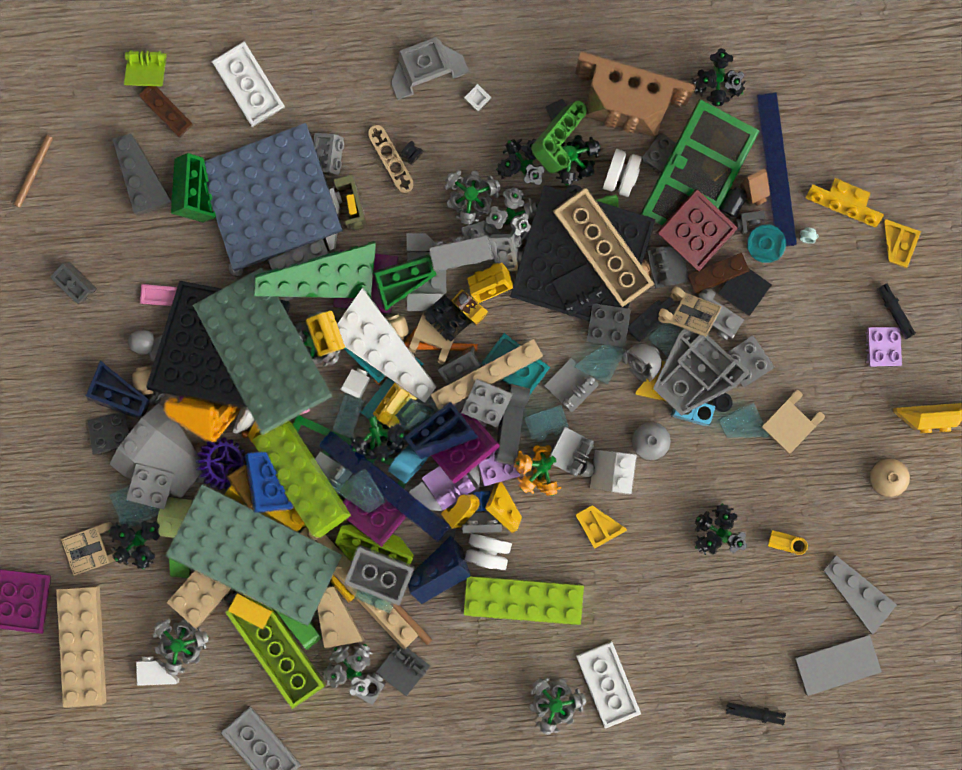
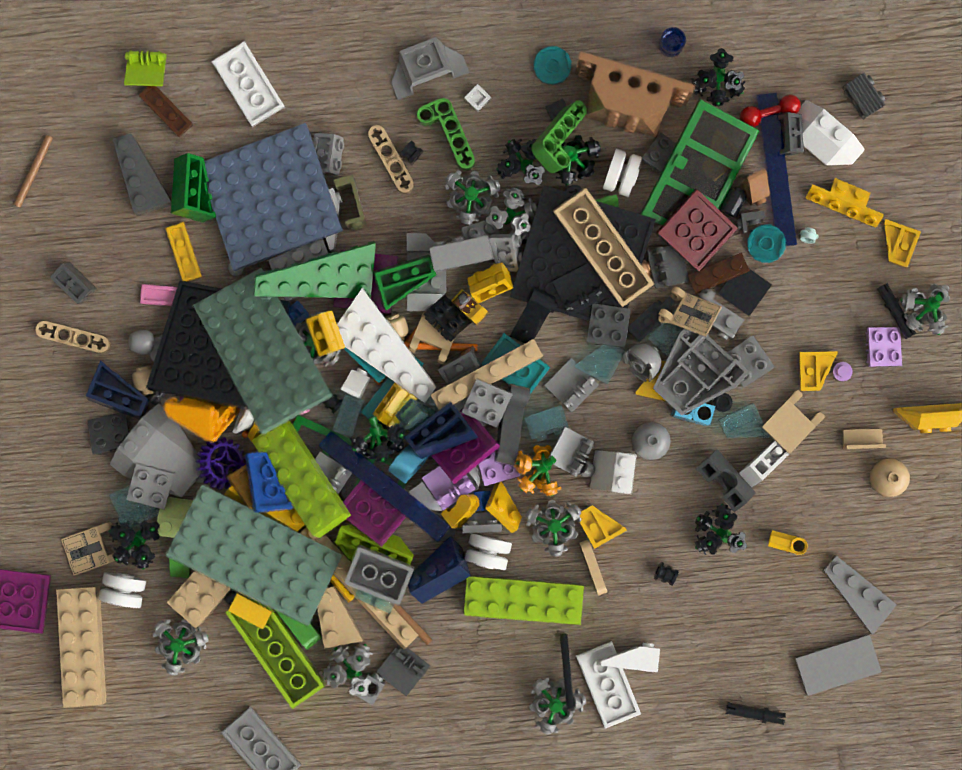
(73, 335): none -> tan beam
(122, 589): none -> white wheel
(151, 673): white slope -> none
(183, 252): none -> yellow tile
(297, 313): none -> blue tile
(332, 403): none -> black bush
(352, 206): yellow tile -> none
(361, 491): clear light blue wing -> none
(451, 135): none -> bright green beam
(533, 315): none -> black door
(542, 532): none -> light grey plant
(552, 65): none -> teal tile
(567, 672): none -> black bar
(593, 567): none -> tan beam
(636, 658): none -> white slope
(666, 574): none -> black bush
(672, 42): none -> clear blue wheel
(736, 489): none -> dark grey arch
(753, 116): none -> red piece
(763, 464): none -> white slope
(793, 134): none -> dark grey hinge
(814, 369): none -> yellow wing
(828, 137): none -> white wedge
(842, 371): none -> lavender plate
(862, 439): none -> tan panel
(864, 95): none -> dark grey brick
(931, 308): none -> light grey plant

